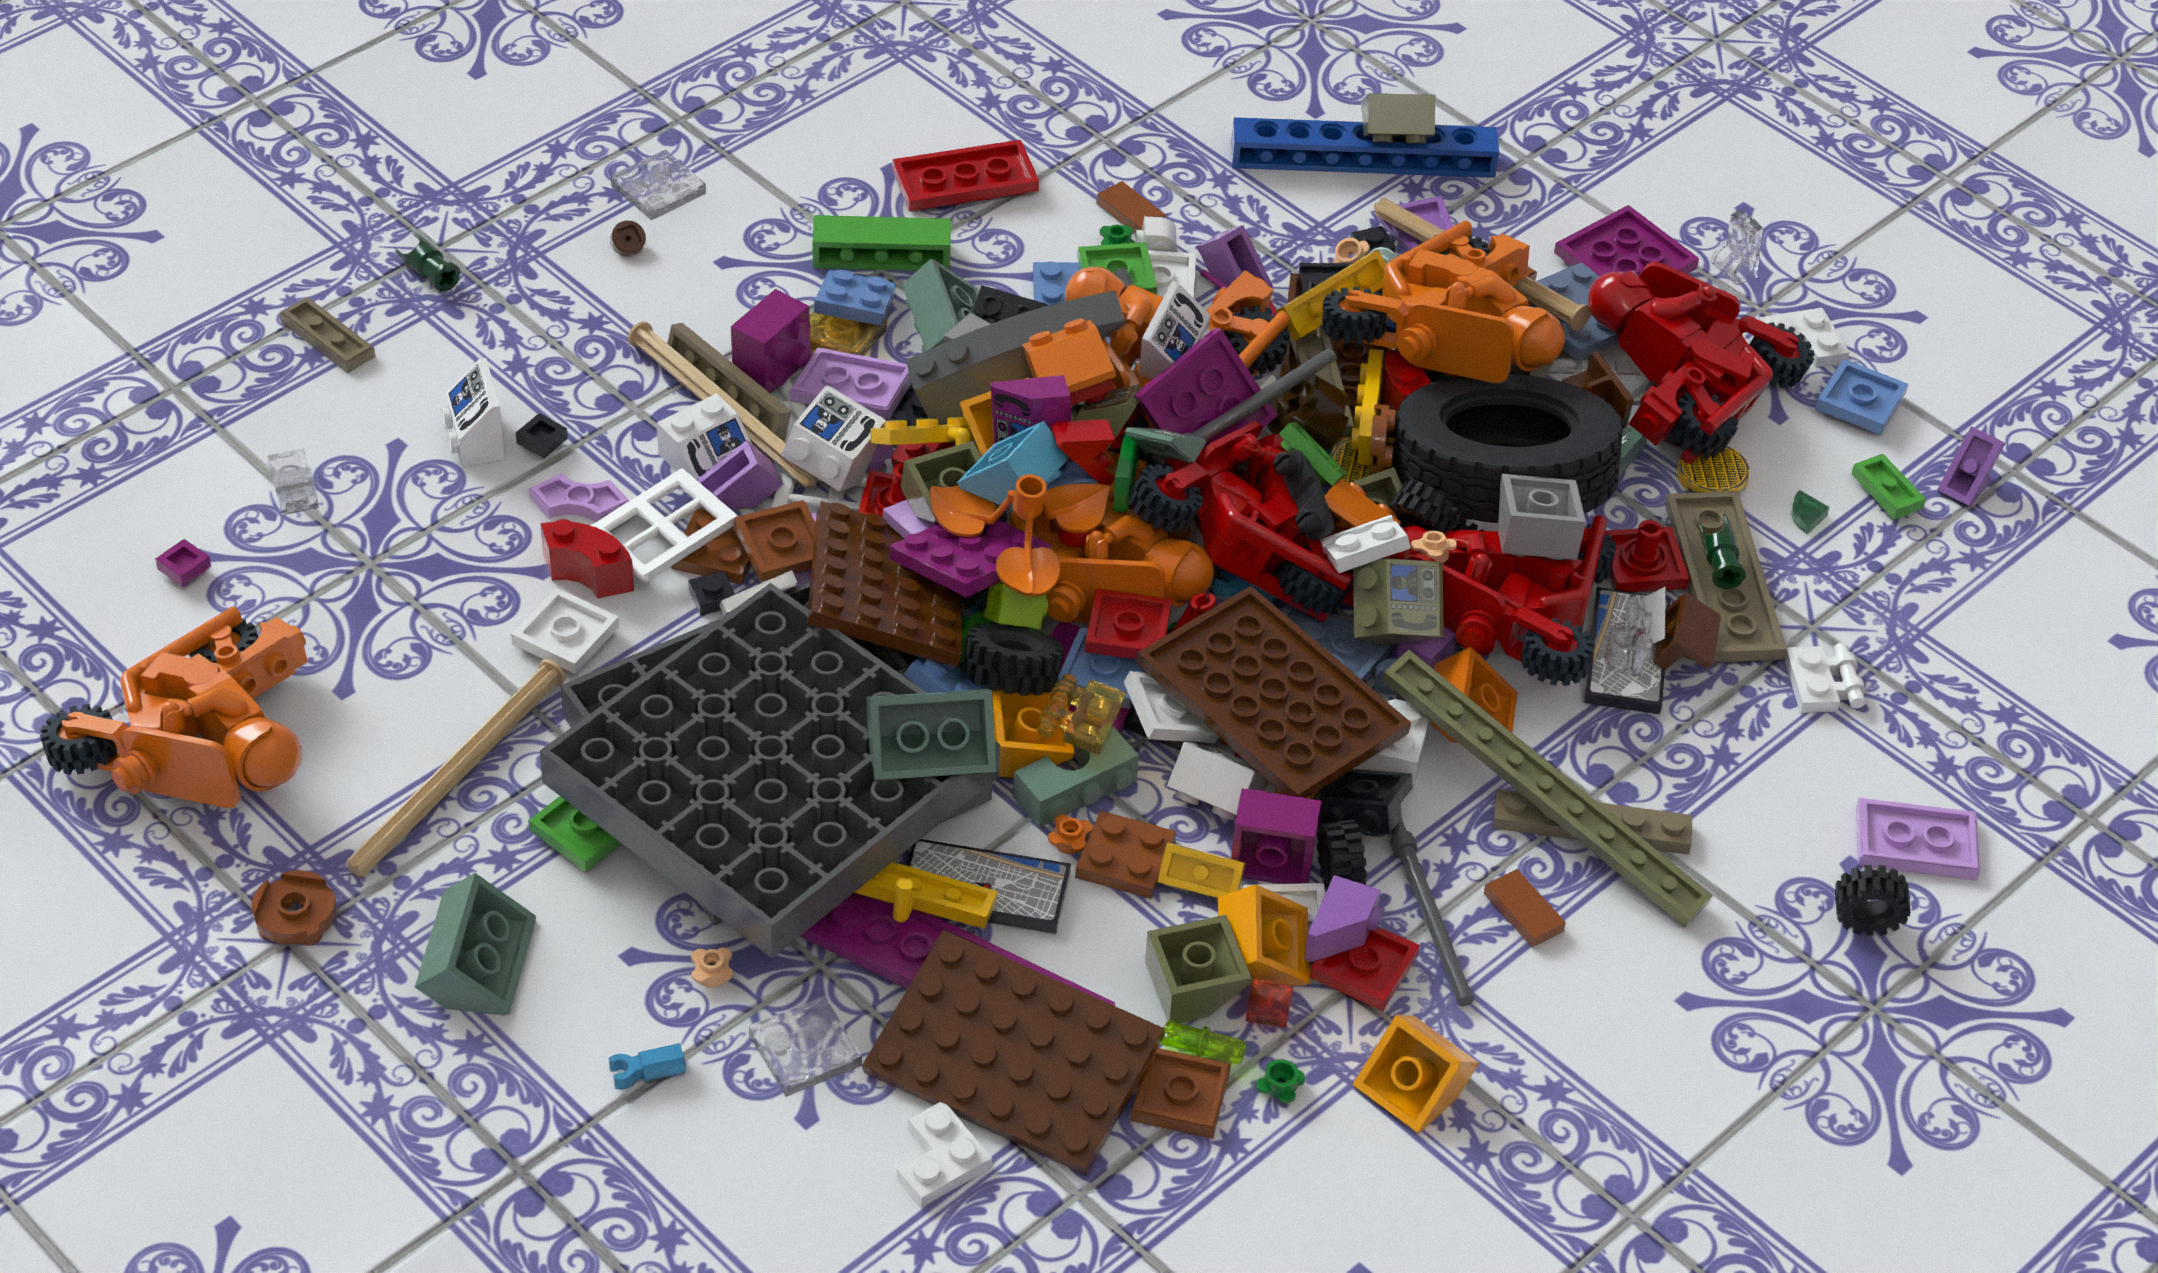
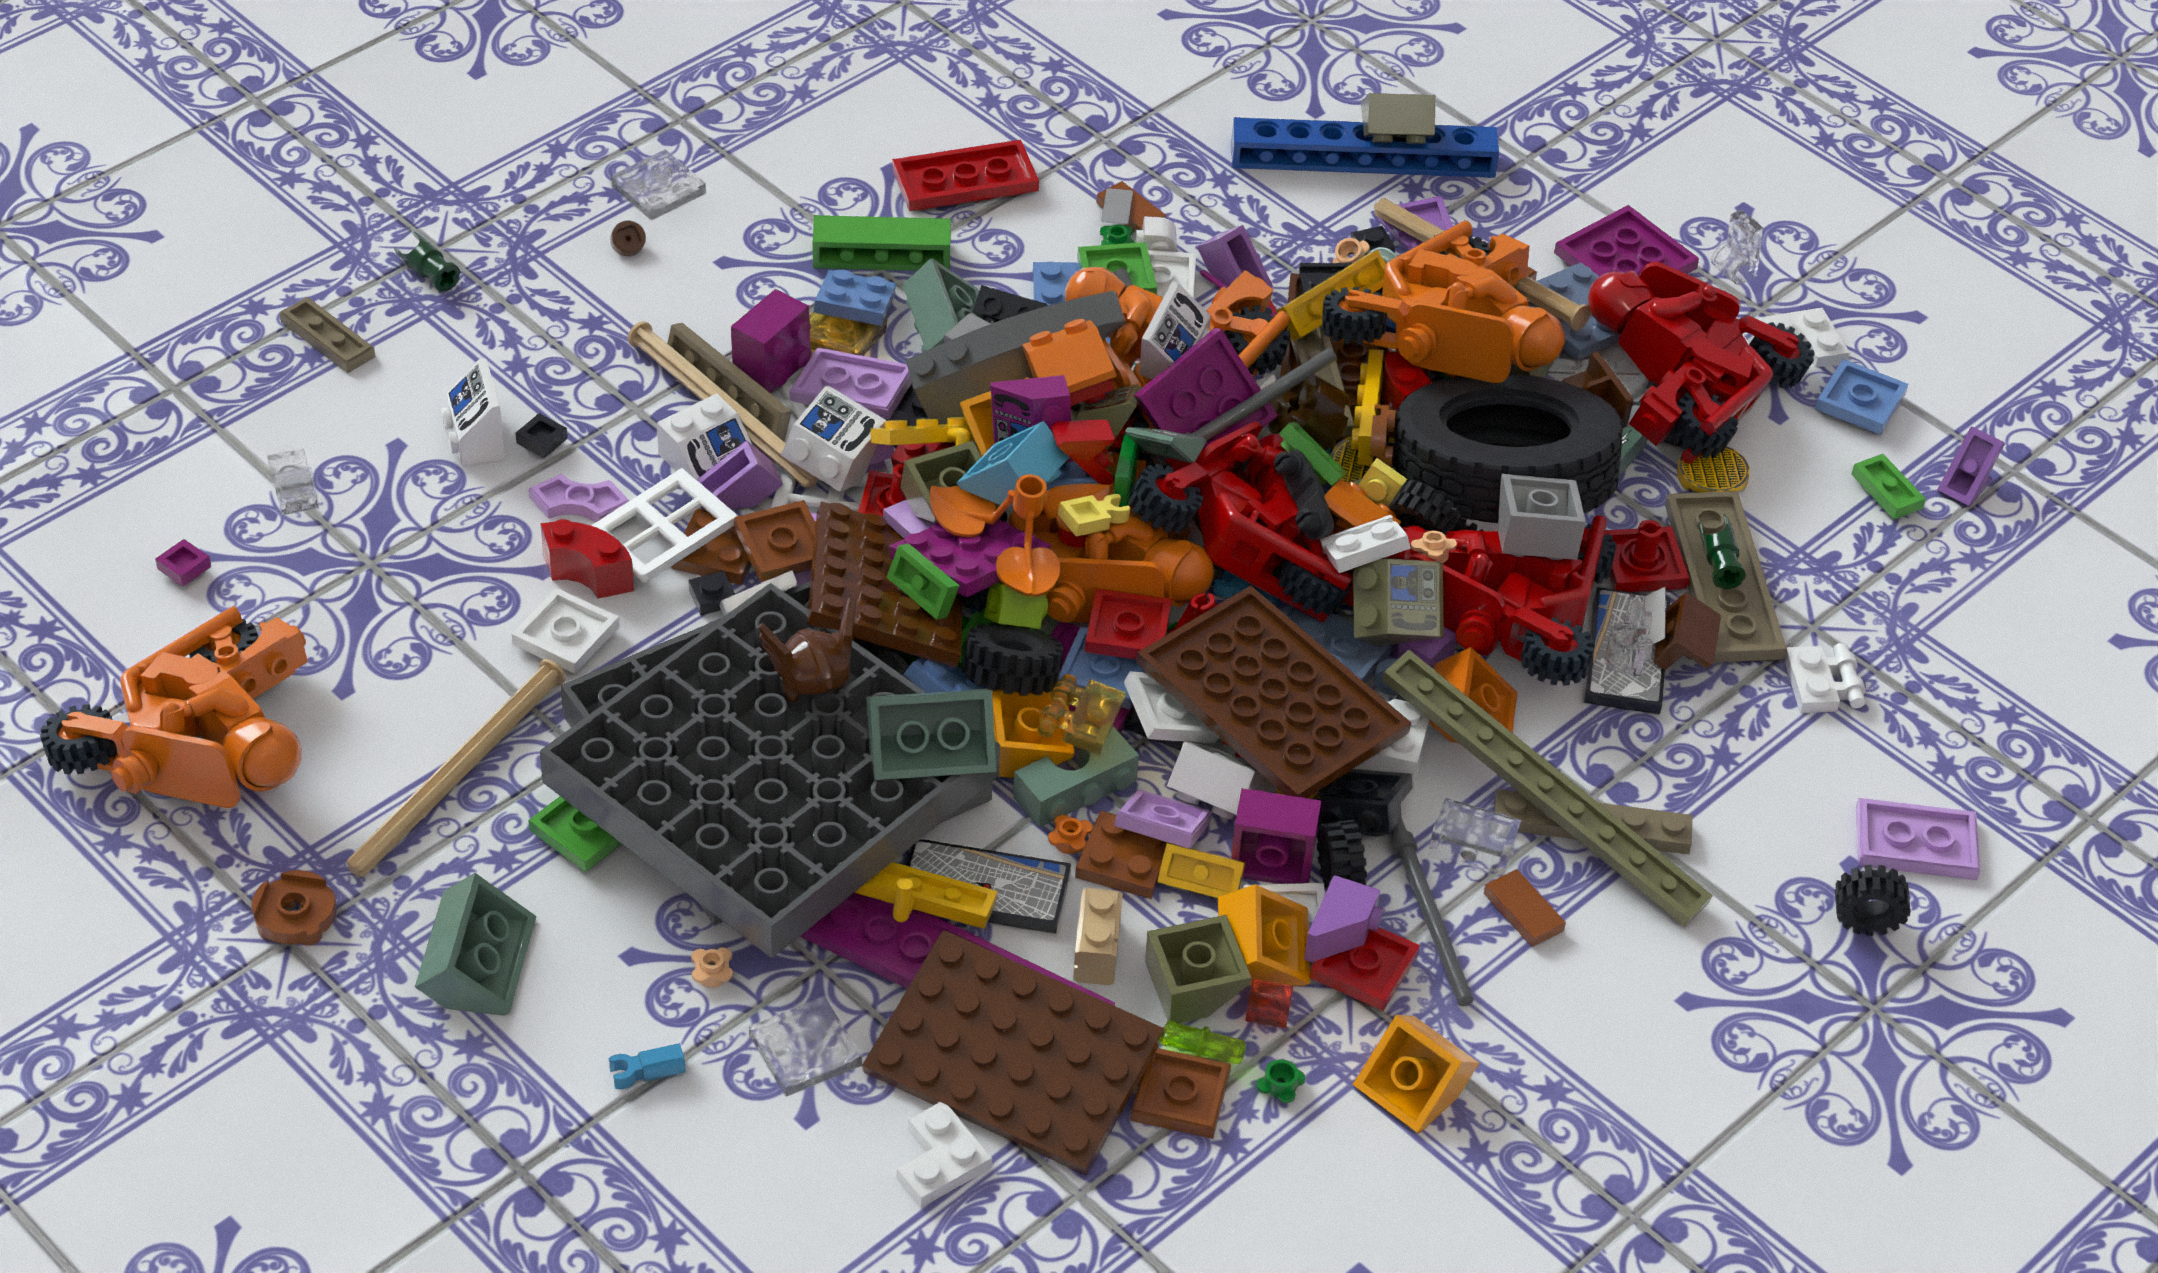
(811, 658): none -> reddish brown helmet
(922, 581): none -> bright green plate
(1088, 515): none -> light yellow plate
(1097, 936): none -> tan brick
(1117, 206): none -> light grey sticker
(1163, 818): none -> lavender tile
(1381, 483): none -> light yellow plate
(1474, 838): none -> clear brick
(1808, 511): clear green tile -> none

